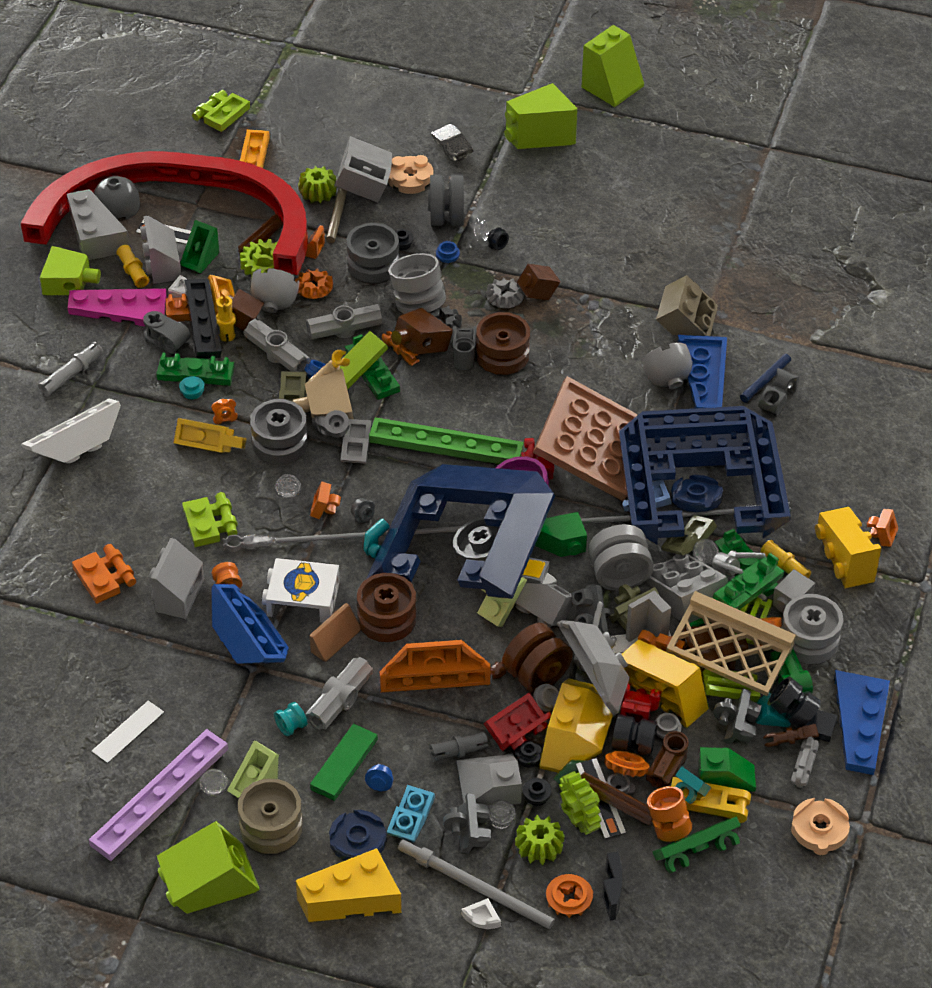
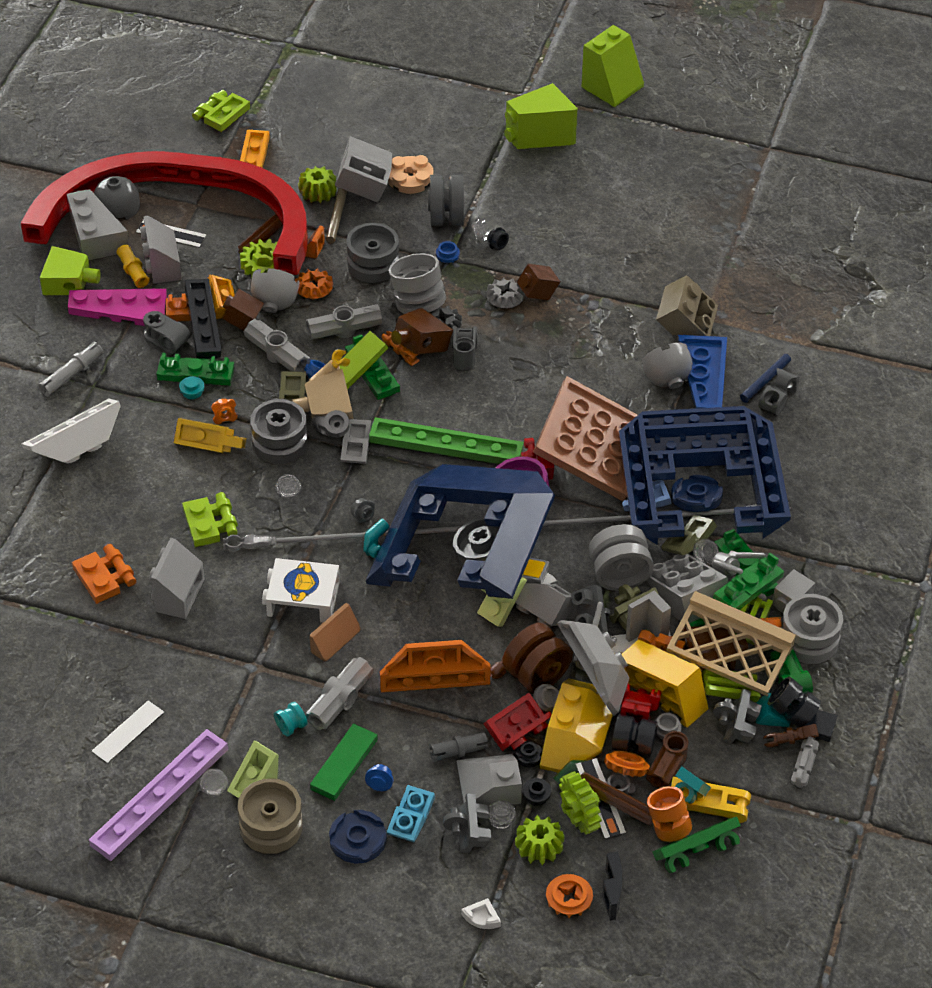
(177, 287): white tile -> none
(200, 247): green slope -> none
(206, 870): lime slope -> none
(225, 318): yellow pin -> none
(226, 574): orange wheel -> none
(245, 627): blue wedge -> none
(324, 501): orange tile -> none
(349, 888): yellow wedge -> none
(386, 607): reddish brown wheel -> none
(405, 239): black plate -> none
(427, 858): light grey bar -> none
(453, 142): clear smoke slope -> none
(502, 343): reddish brown wheel -> none
(563, 535): green slope -> none
(726, 769): green slope -> none
(786, 560): yellow pin -> none
(815, 838): light nougat plate -> none
(848, 547): yellow wedge -> none
(861, 718): blue wing -> none
(884, 527): orange tile -> none

